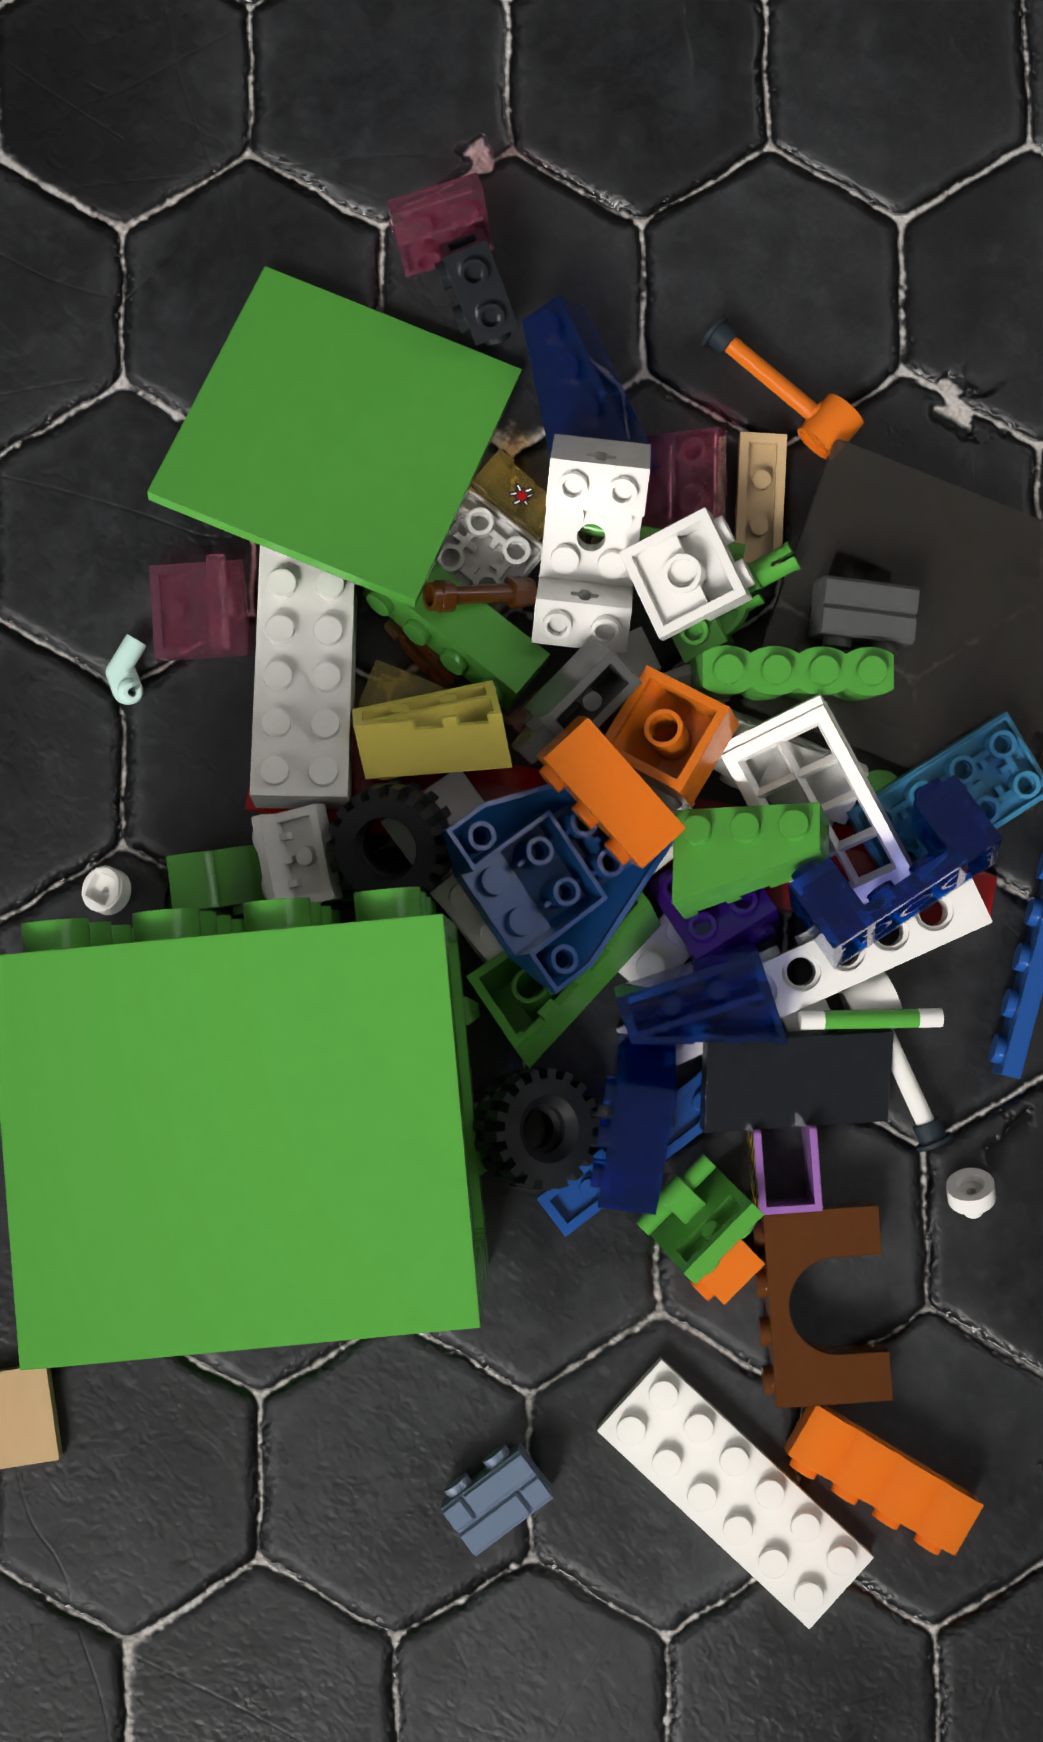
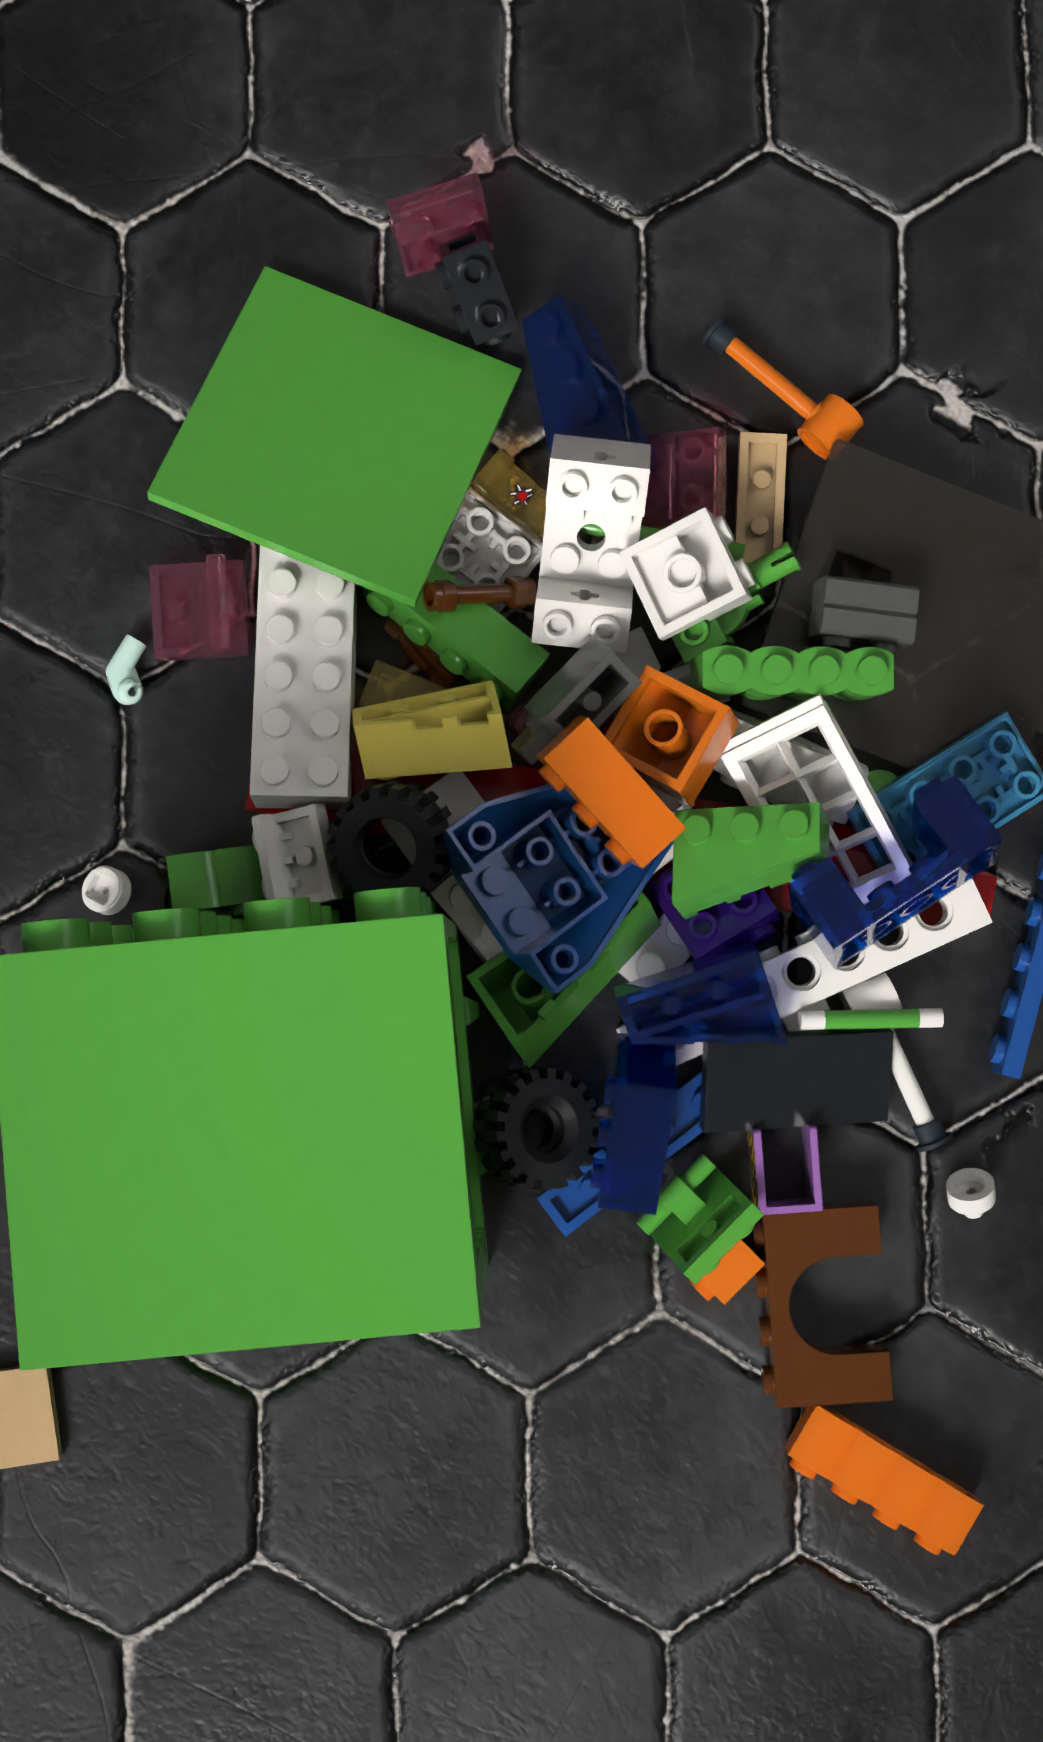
(495, 1497): sand blue brick -> none
(734, 1492): white plate -> none

